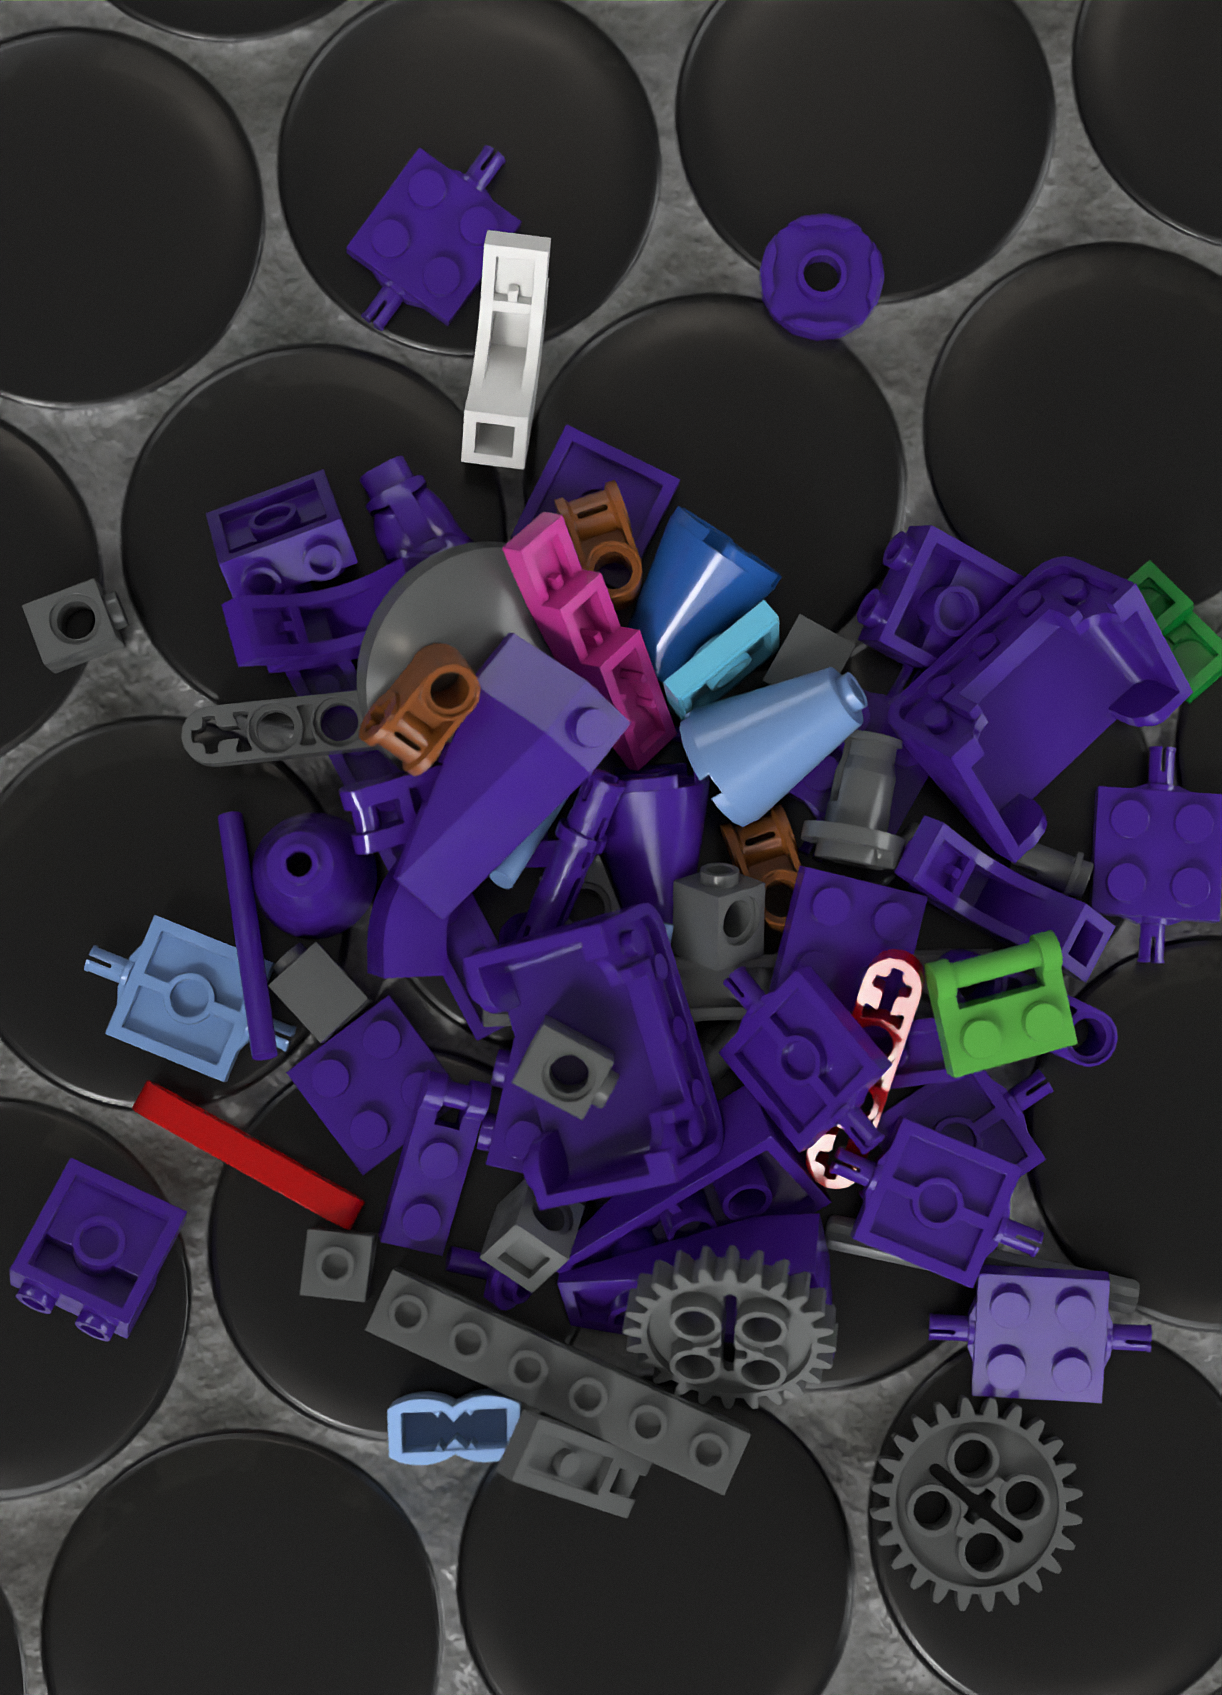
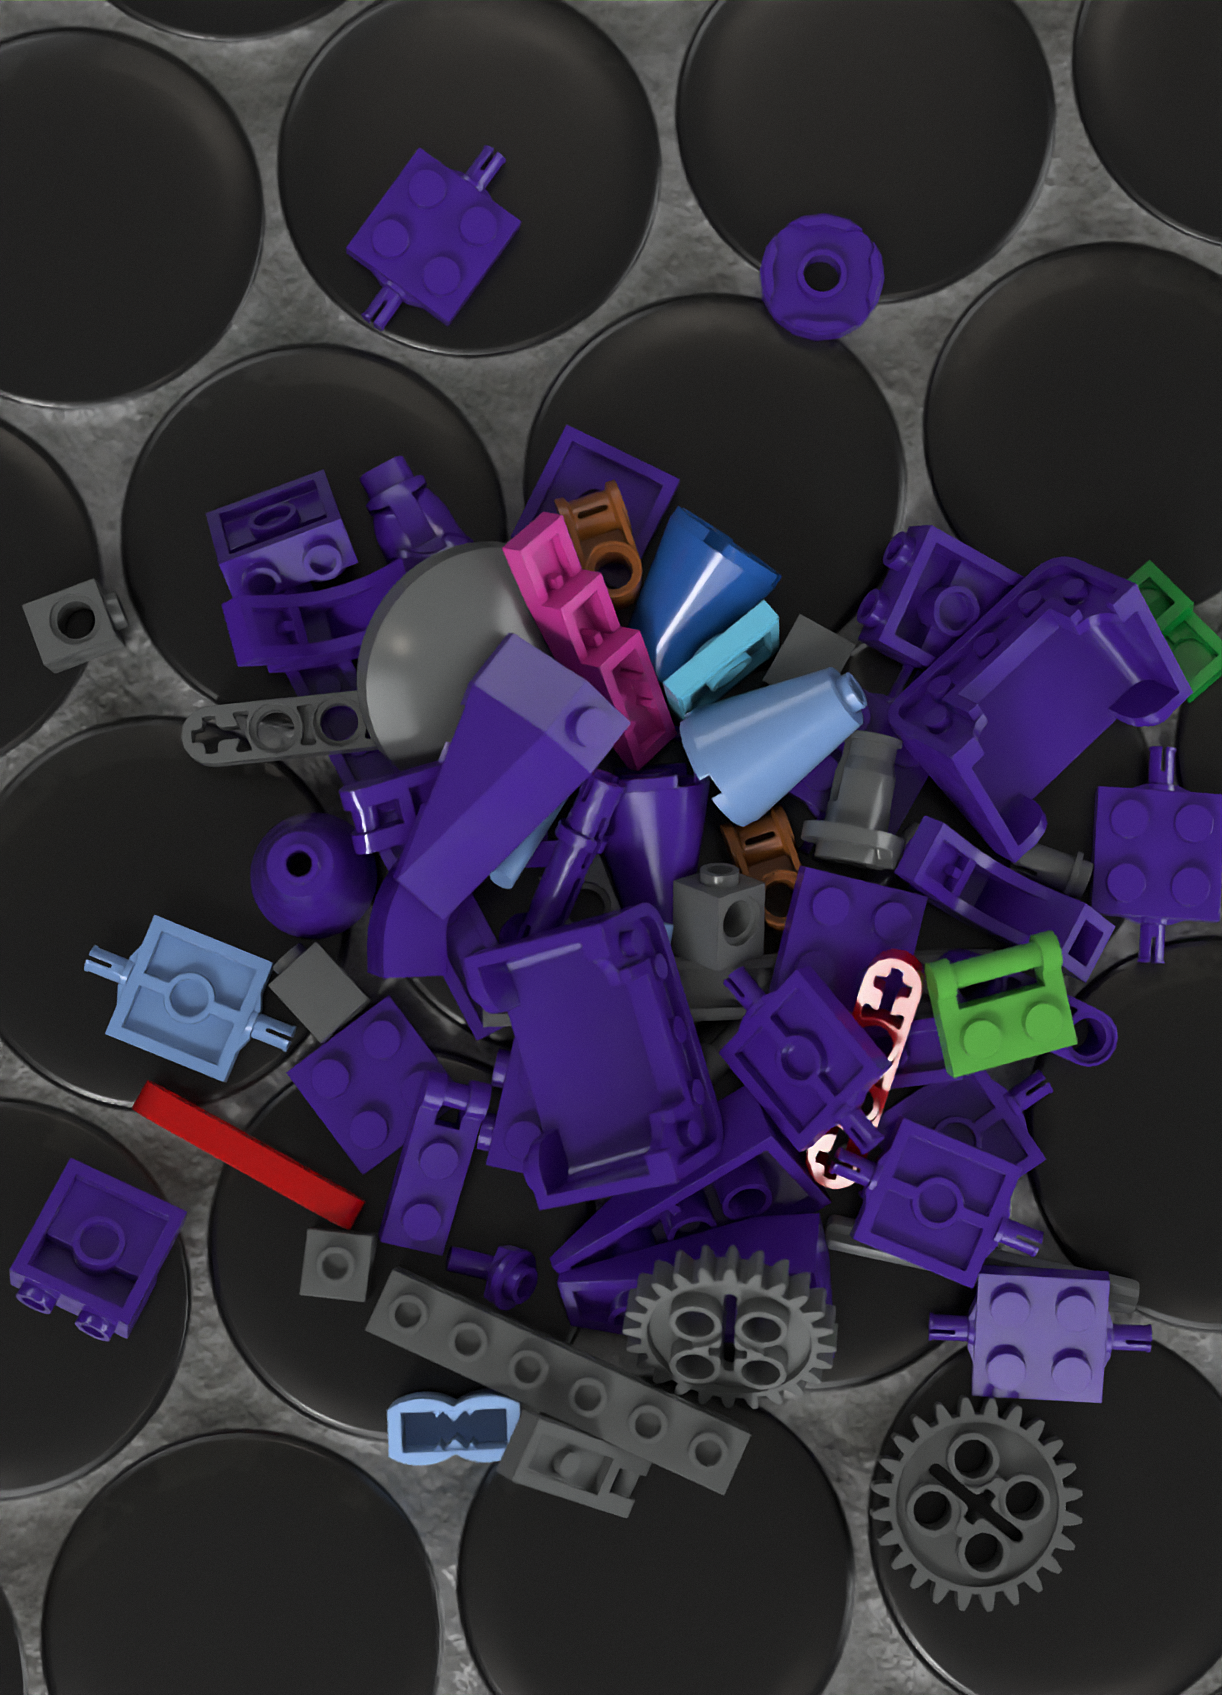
(247, 936): dark purple bar -> none
(414, 719): dark orange piece -> none
(507, 350): white arch -> none
(530, 1241): dark grey brick -> none
(553, 1041): dark grey brick -> none

